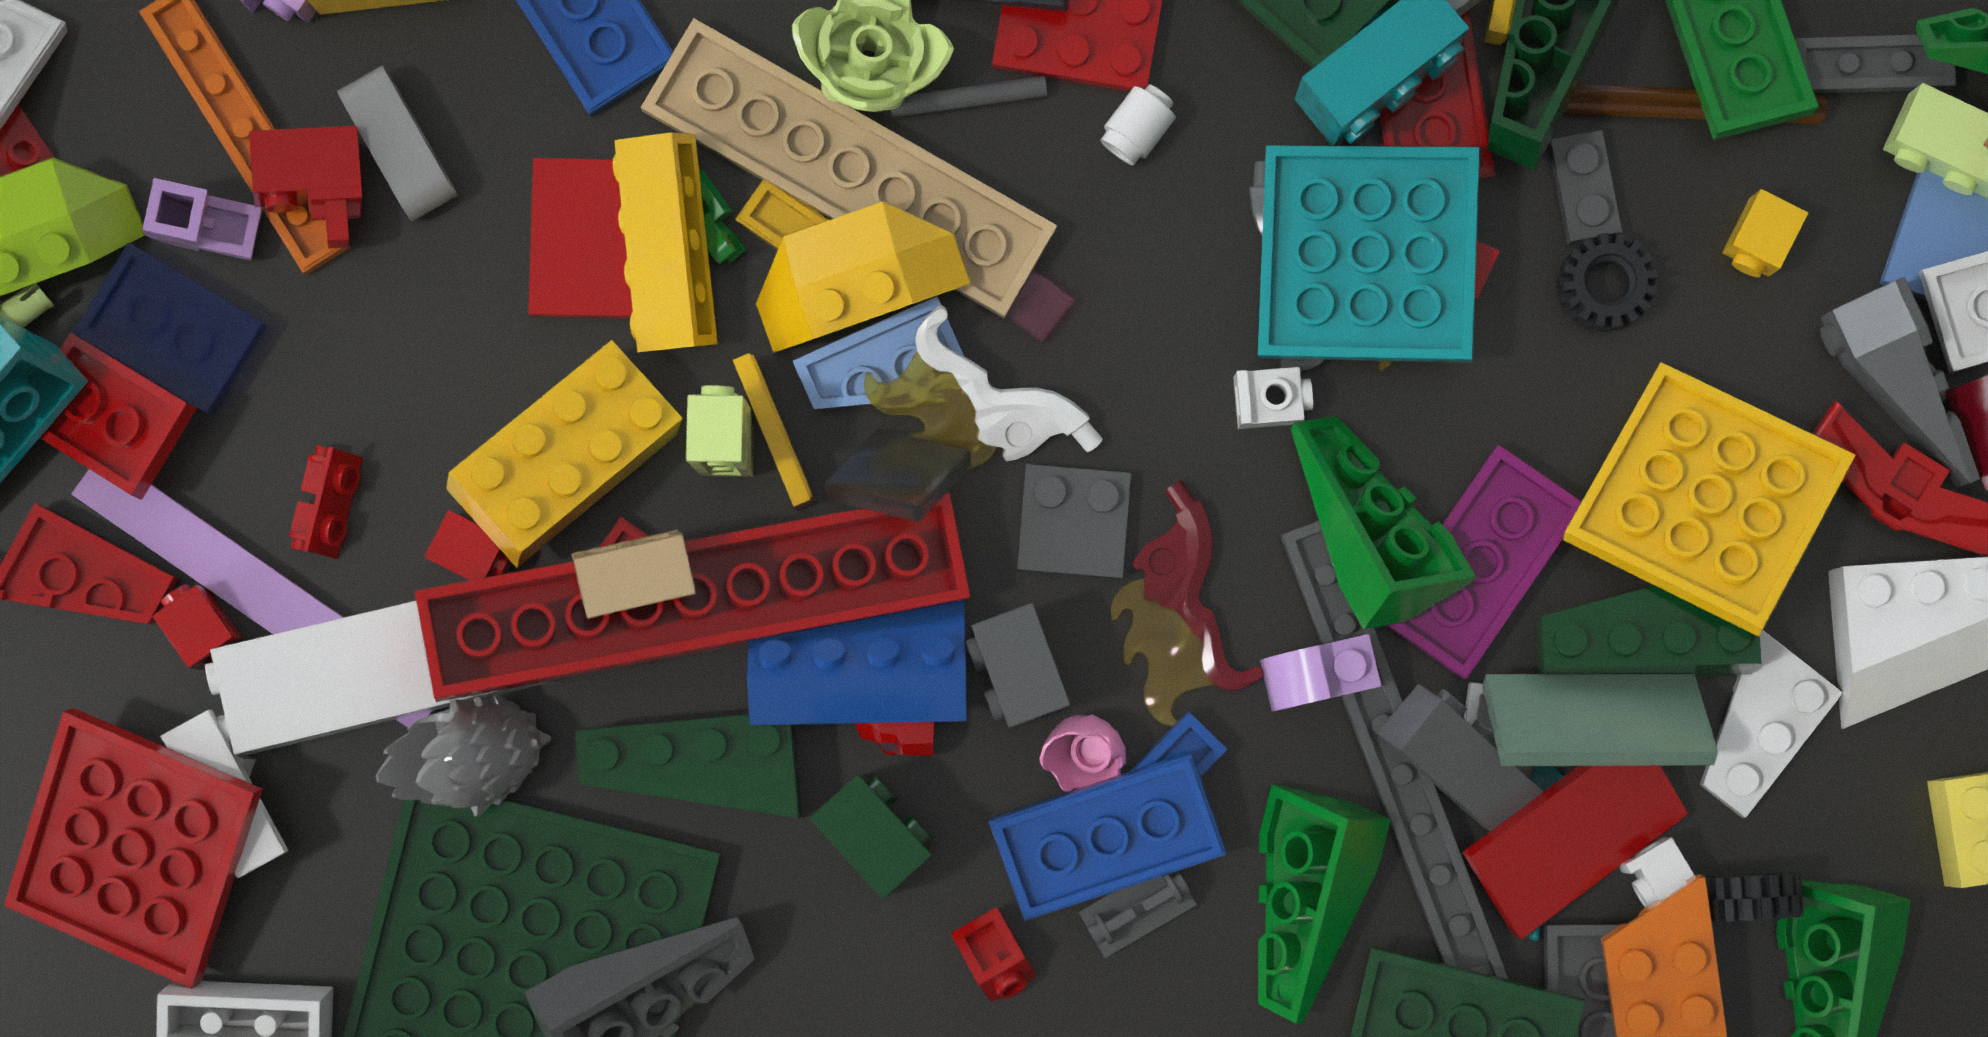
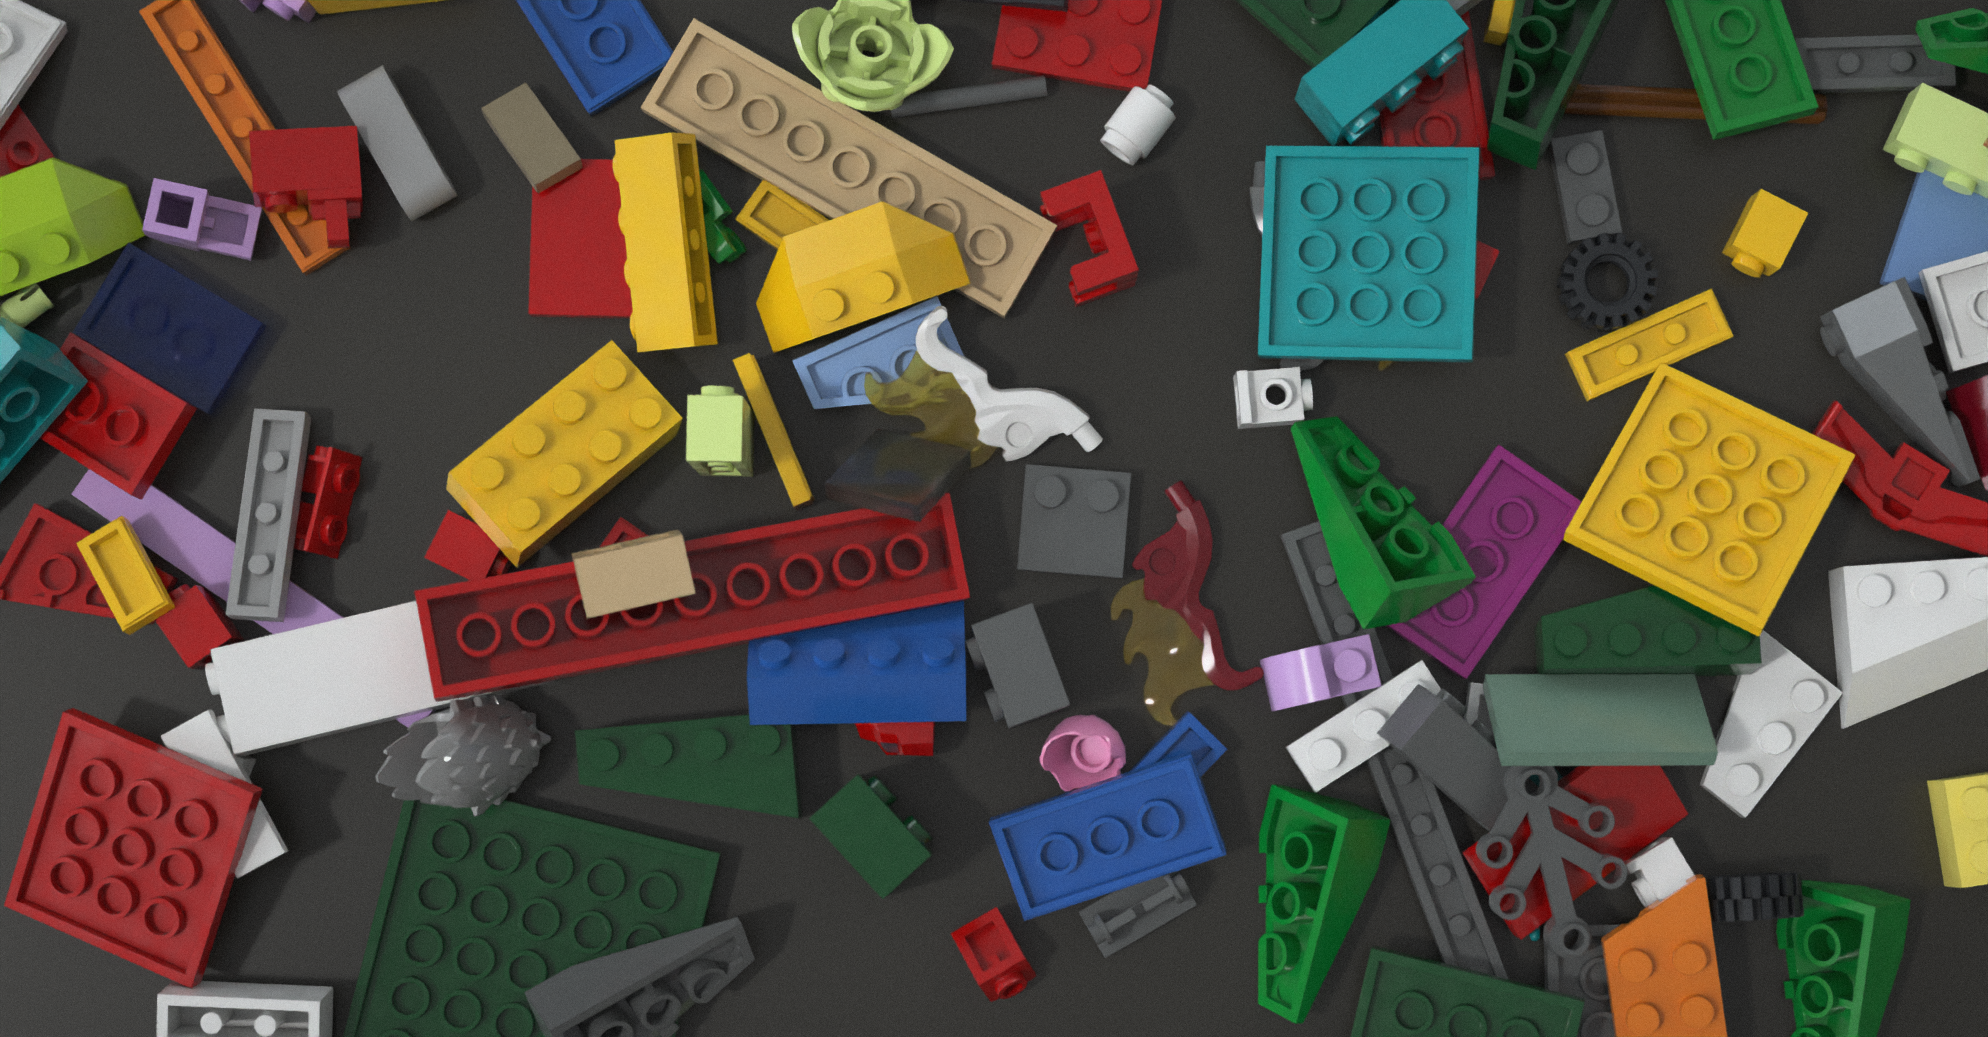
(125, 575): none -> yellow tile
(268, 515): none -> light grey plate
(532, 137): none -> dark tan tile
(1039, 306): clear pink tile -> none
(1091, 201): none -> red panel
(1352, 733): none -> white plate
(1545, 848): none -> dark grey plant
(1645, 343): none -> yellow tile

